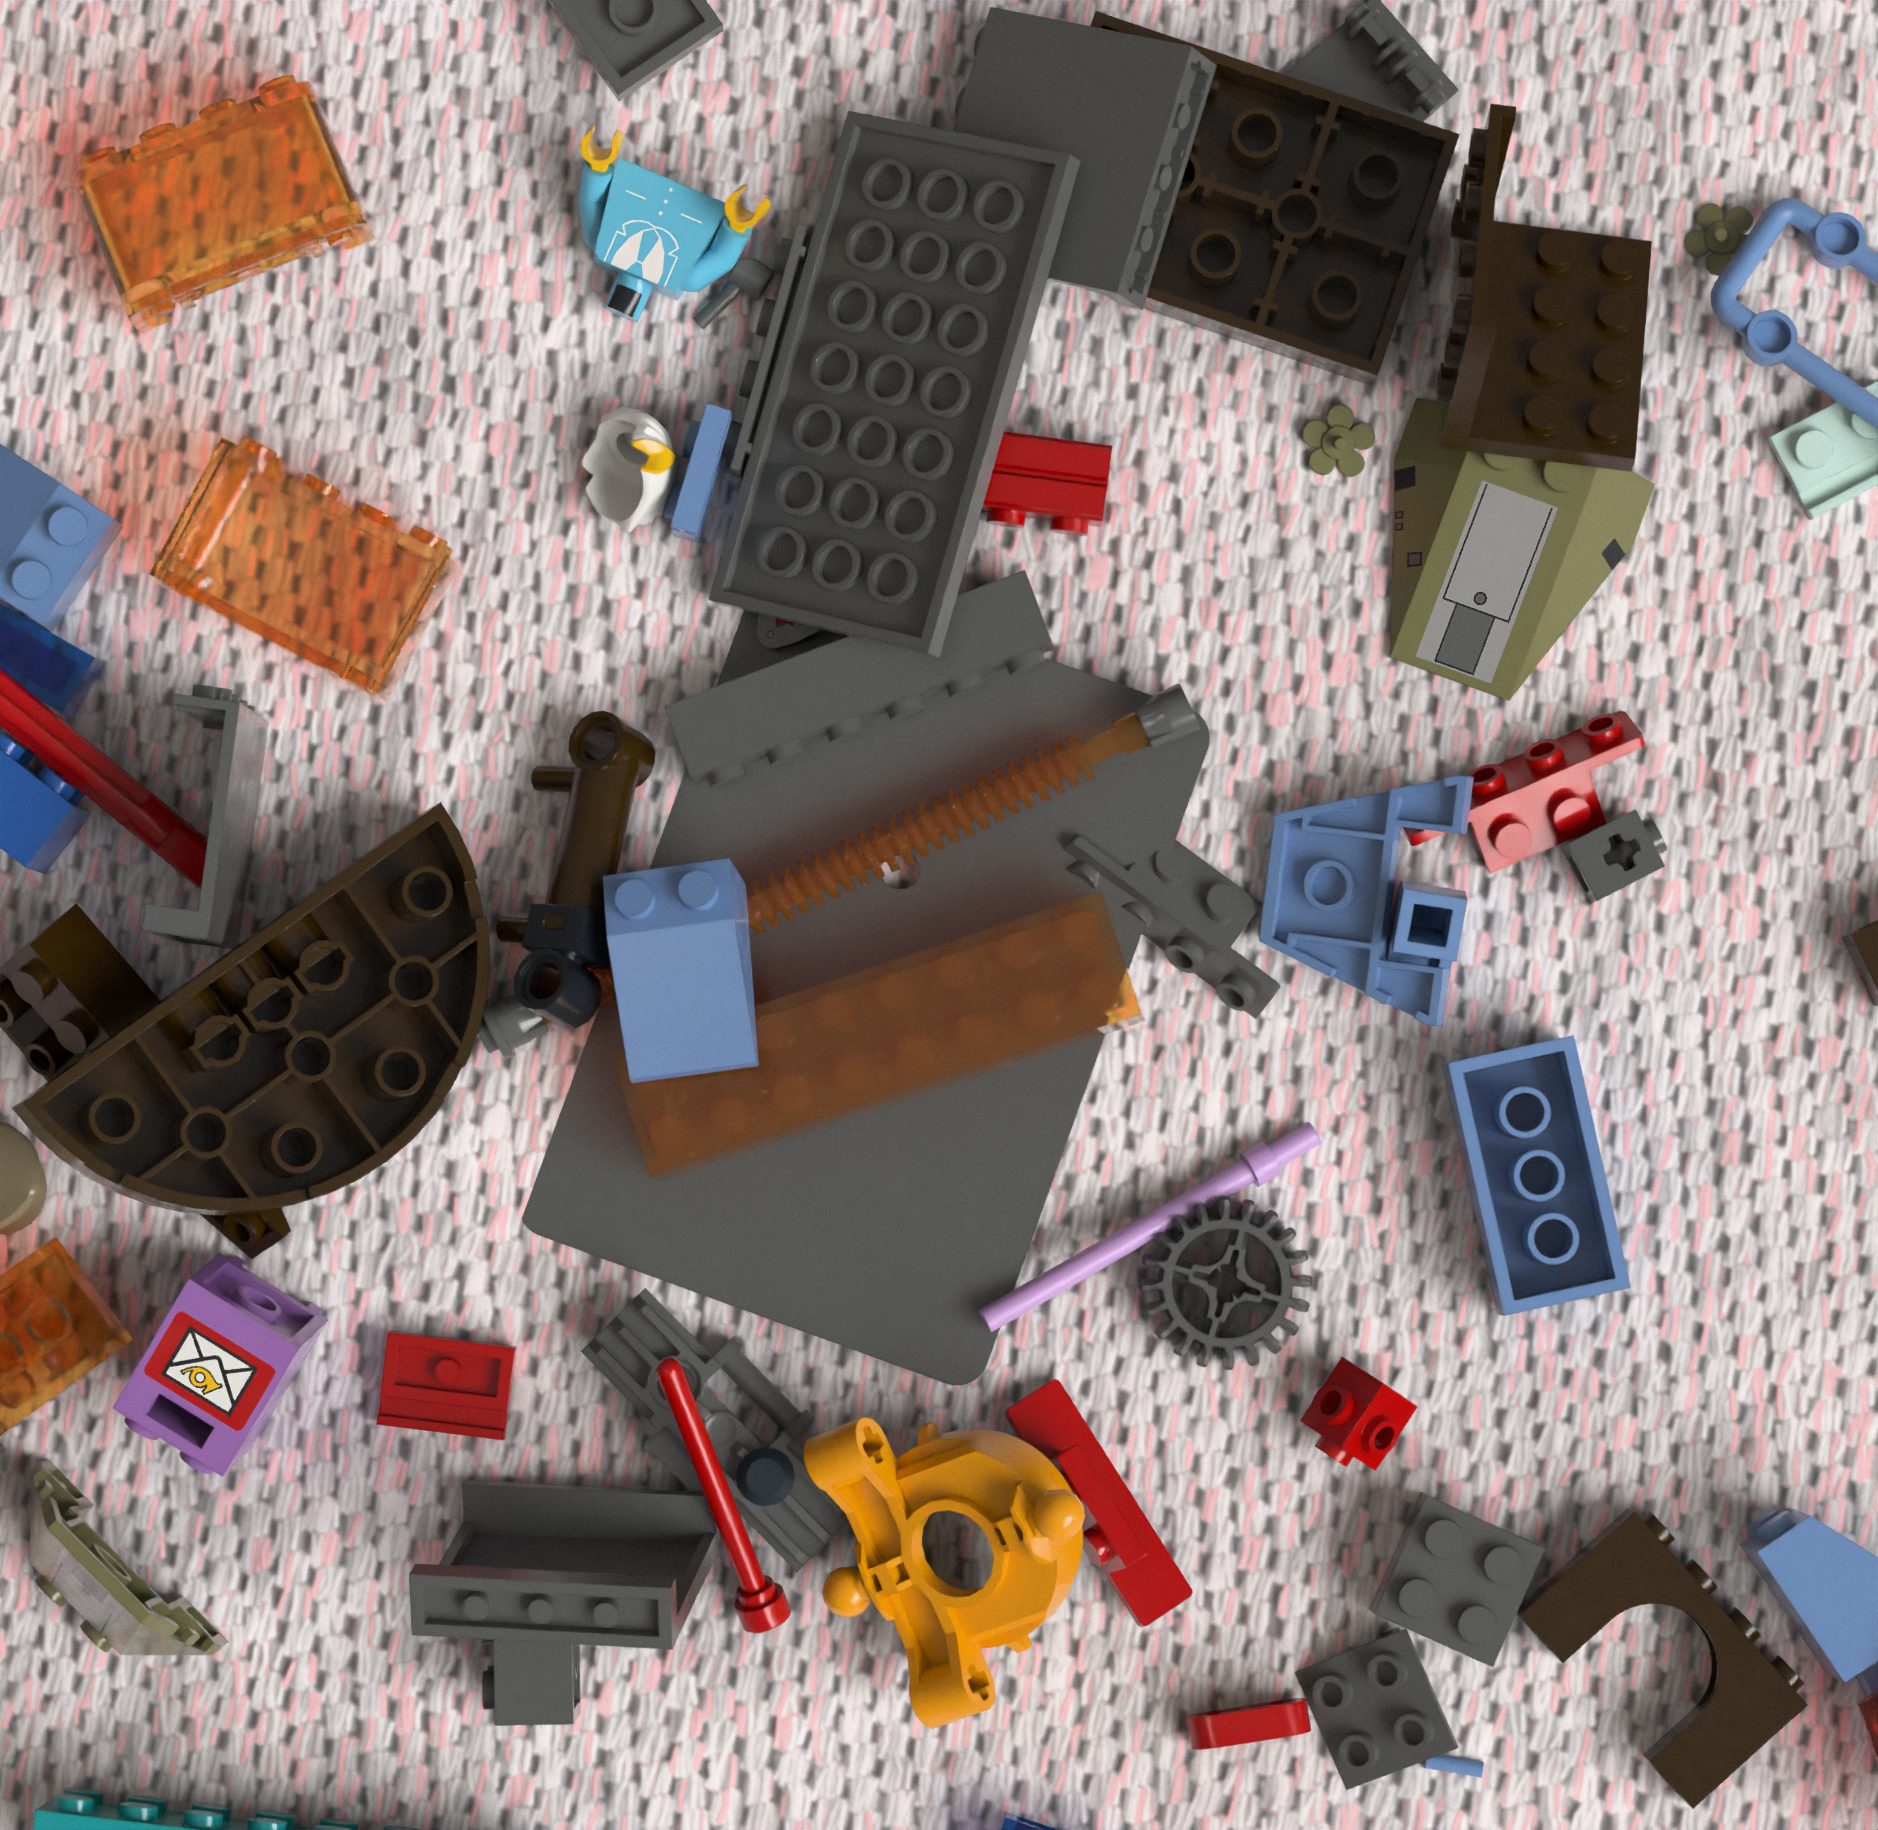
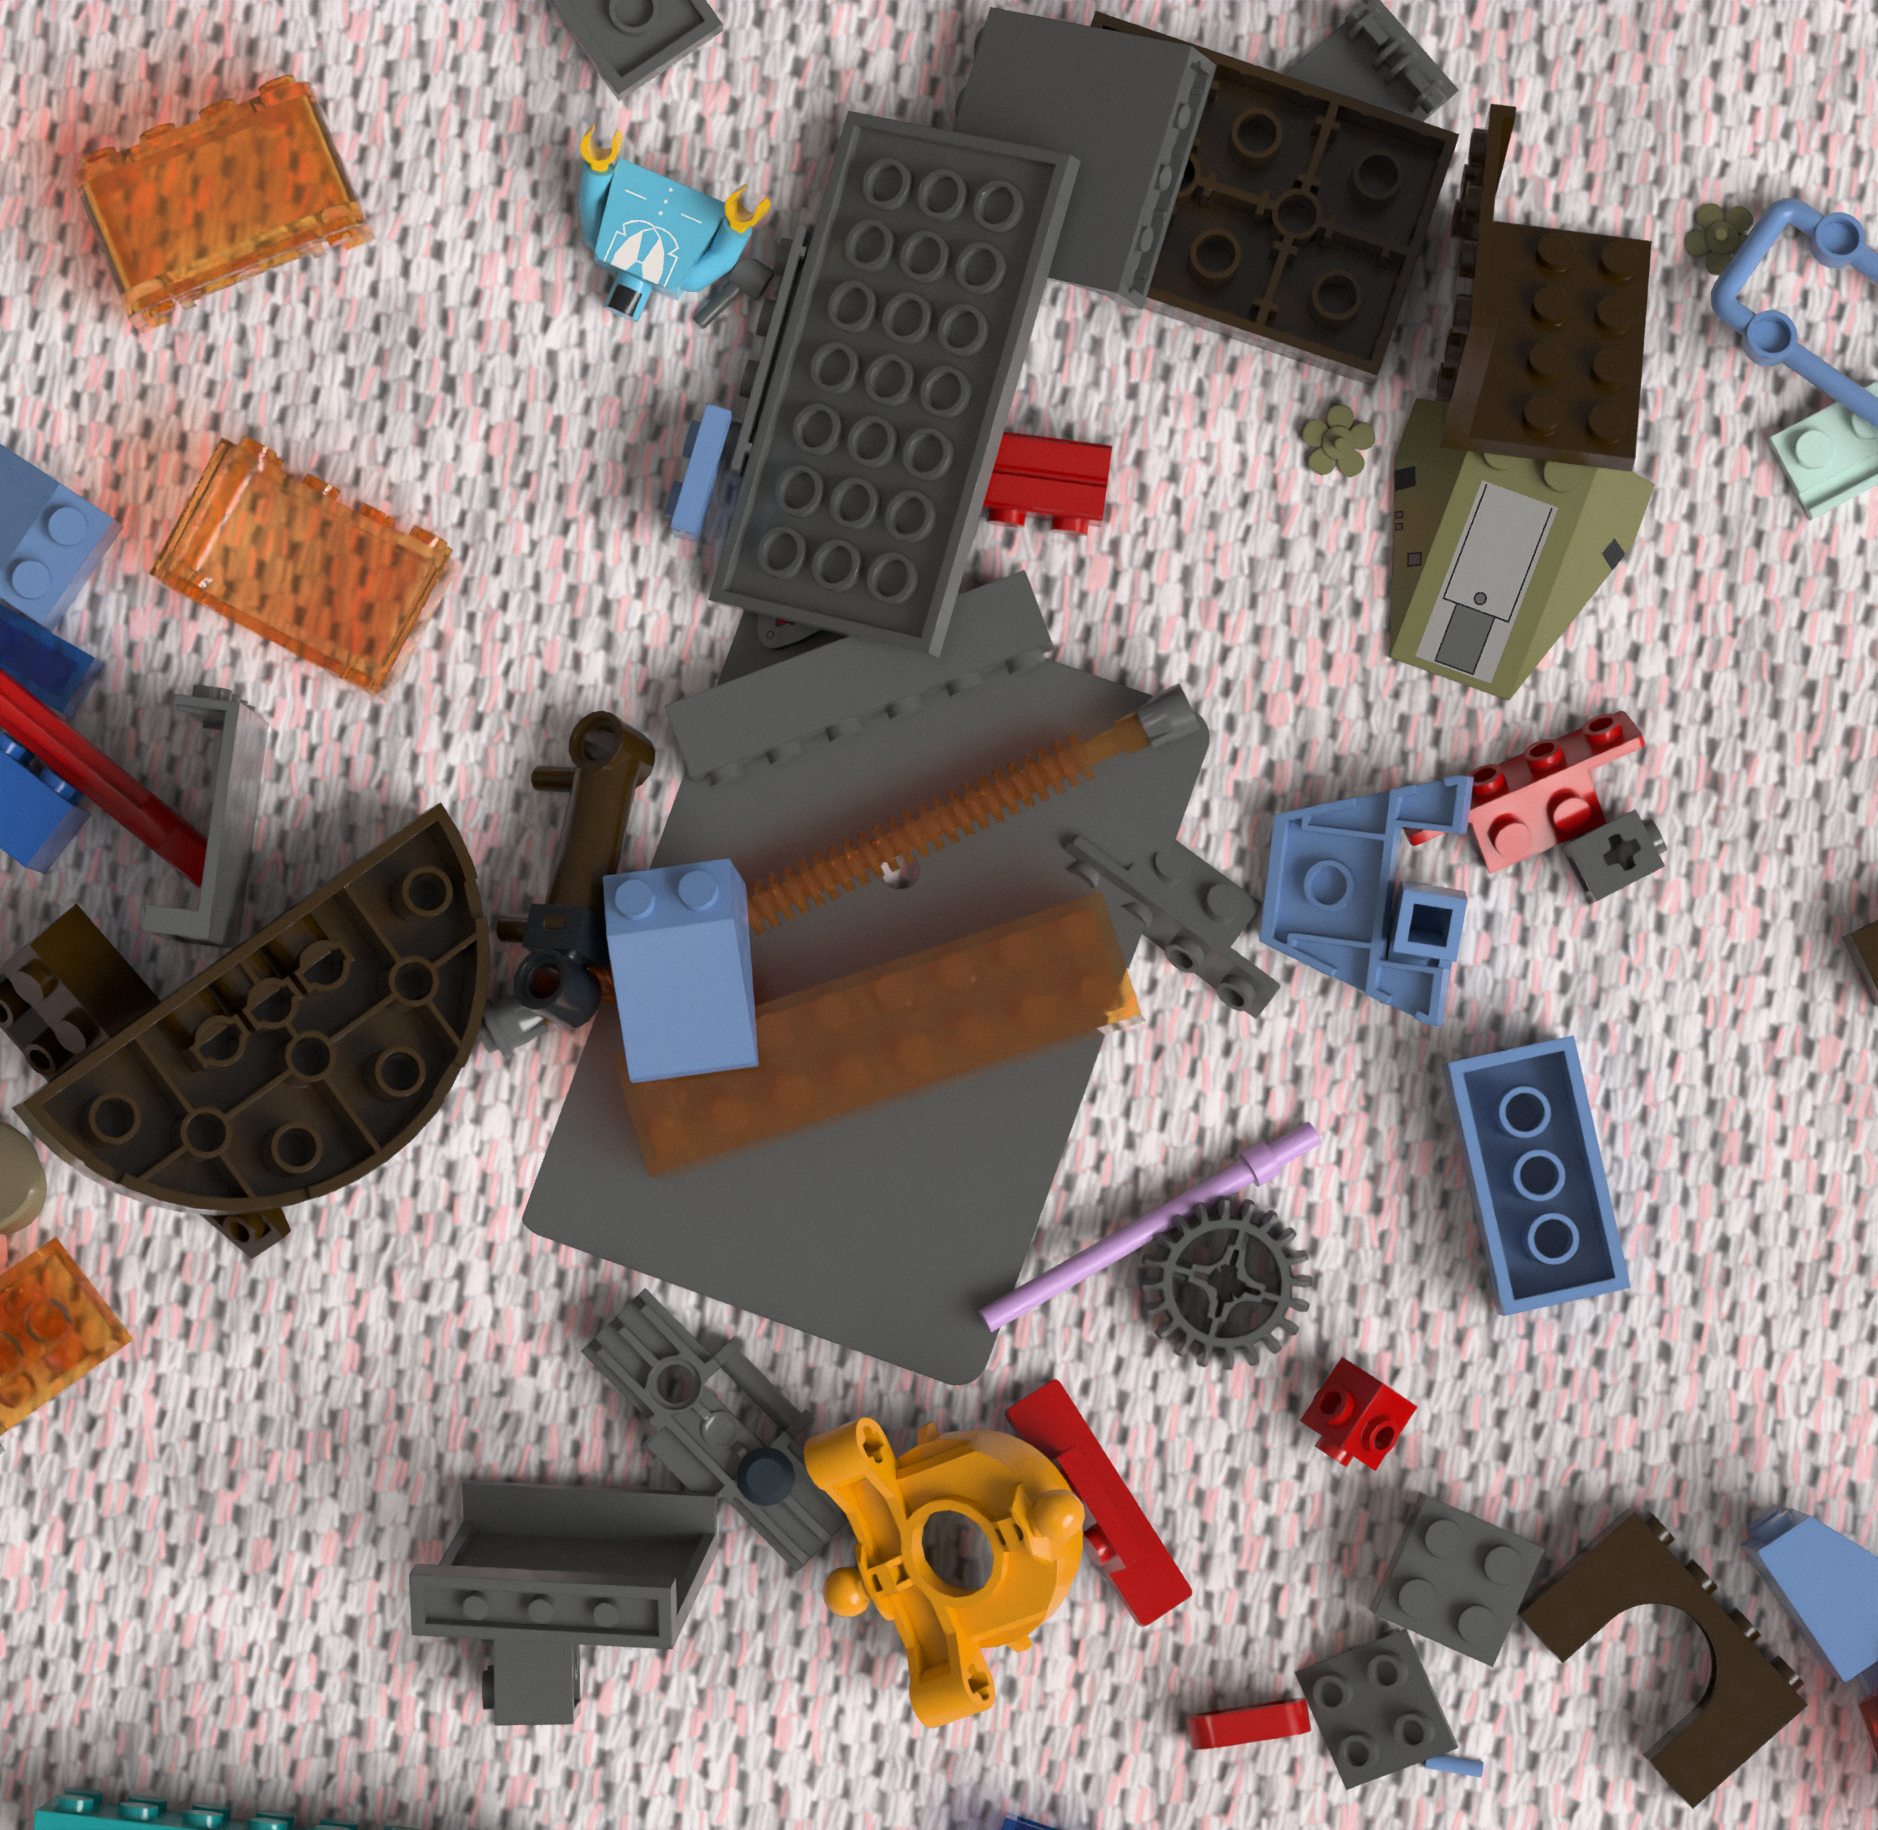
(100, 1585): olive wedge -> none
(219, 1365): medium lavender container -> none
(446, 1385): red plate -> none
(630, 467): white hair -> none
(759, 1601): red piece -> none

